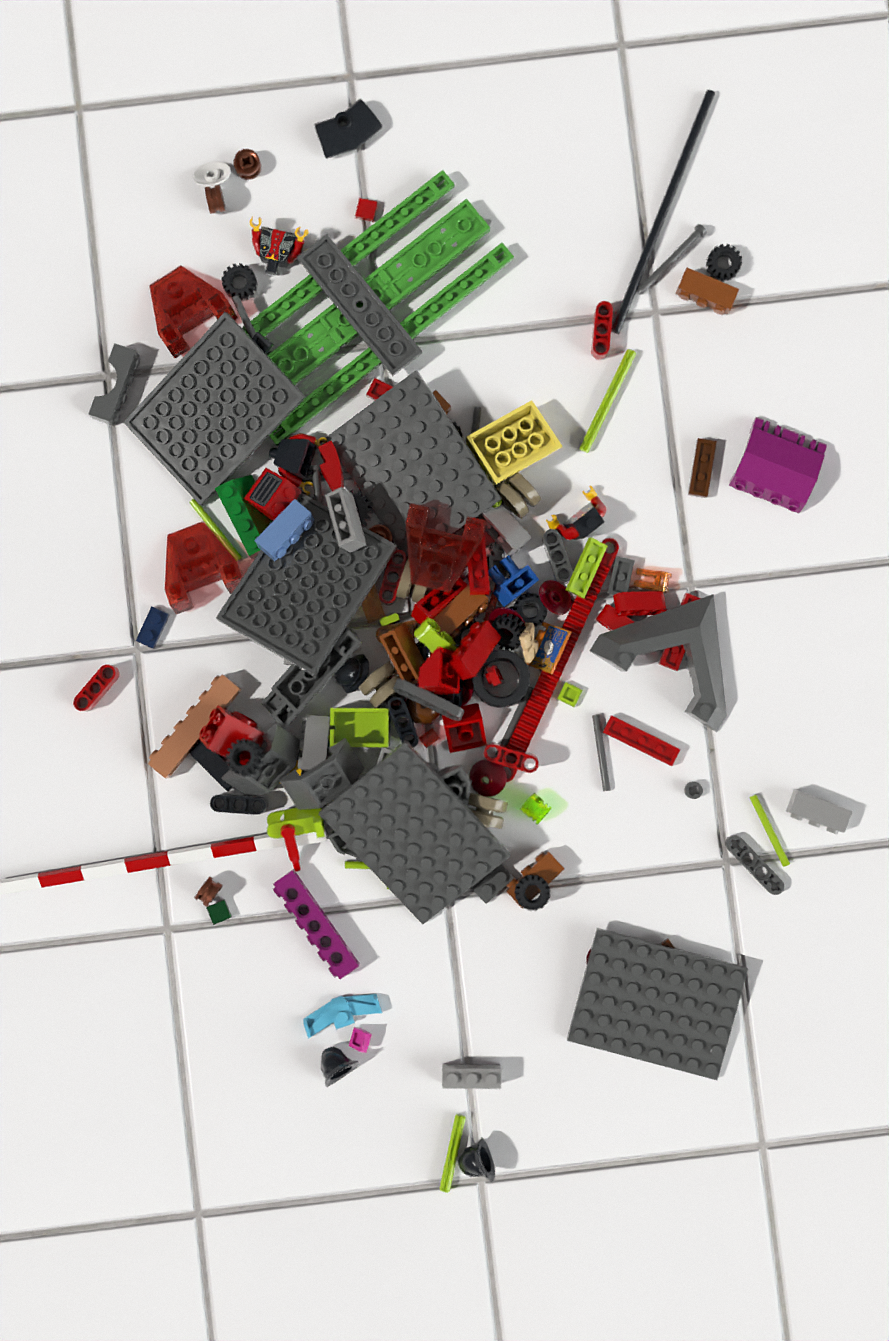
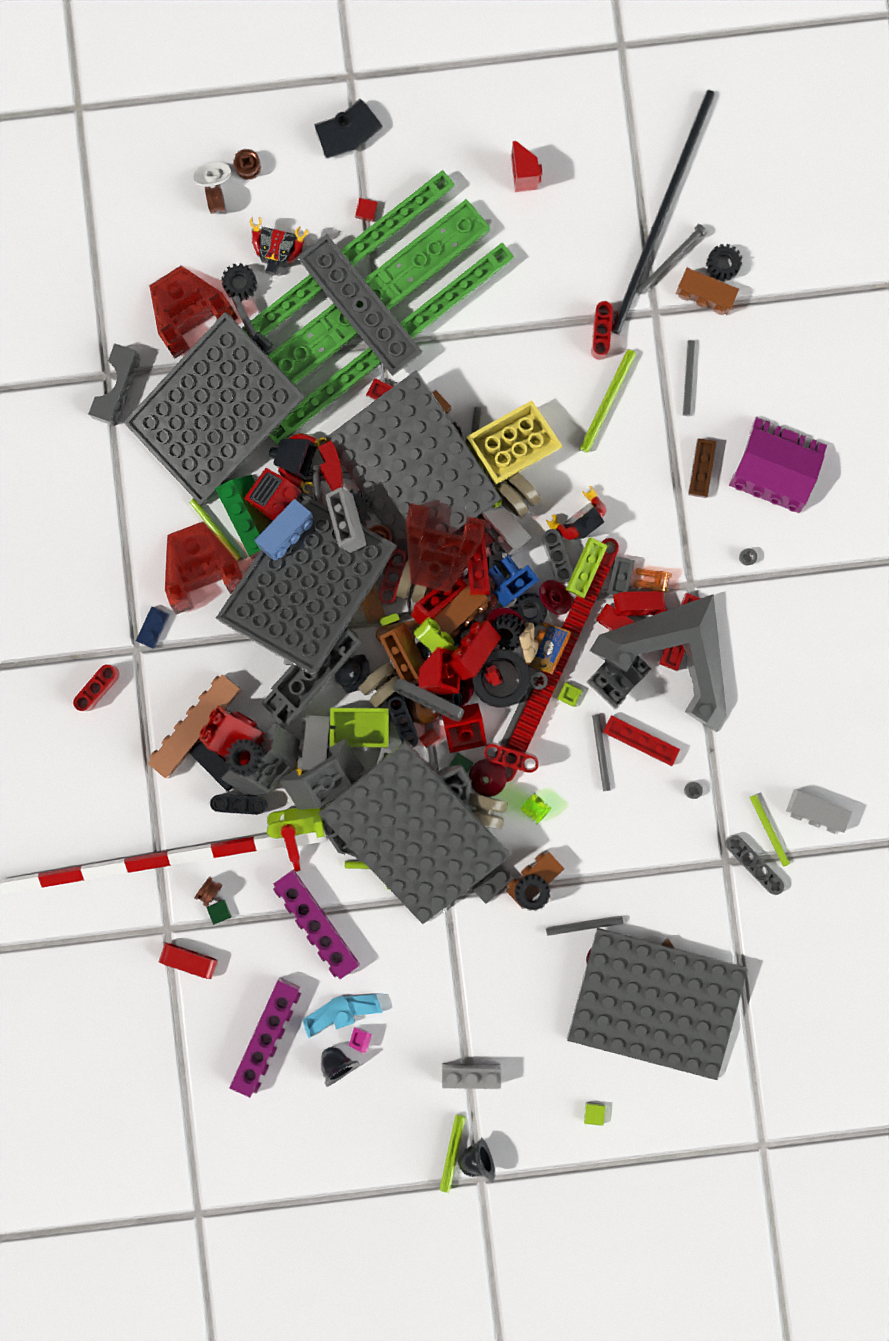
(188, 961): none -> red beam
(241, 1082): none -> magenta brick
(459, 759): none -> dark green tile
(525, 168): none -> red slope
(537, 674): none -> dark grey bush
(584, 926): none -> dark grey bar
(594, 1114): none -> lime tile
(614, 684): none -> dark grey slope
(688, 377): none -> dark grey bar
(744, 552): none -> dark grey bush

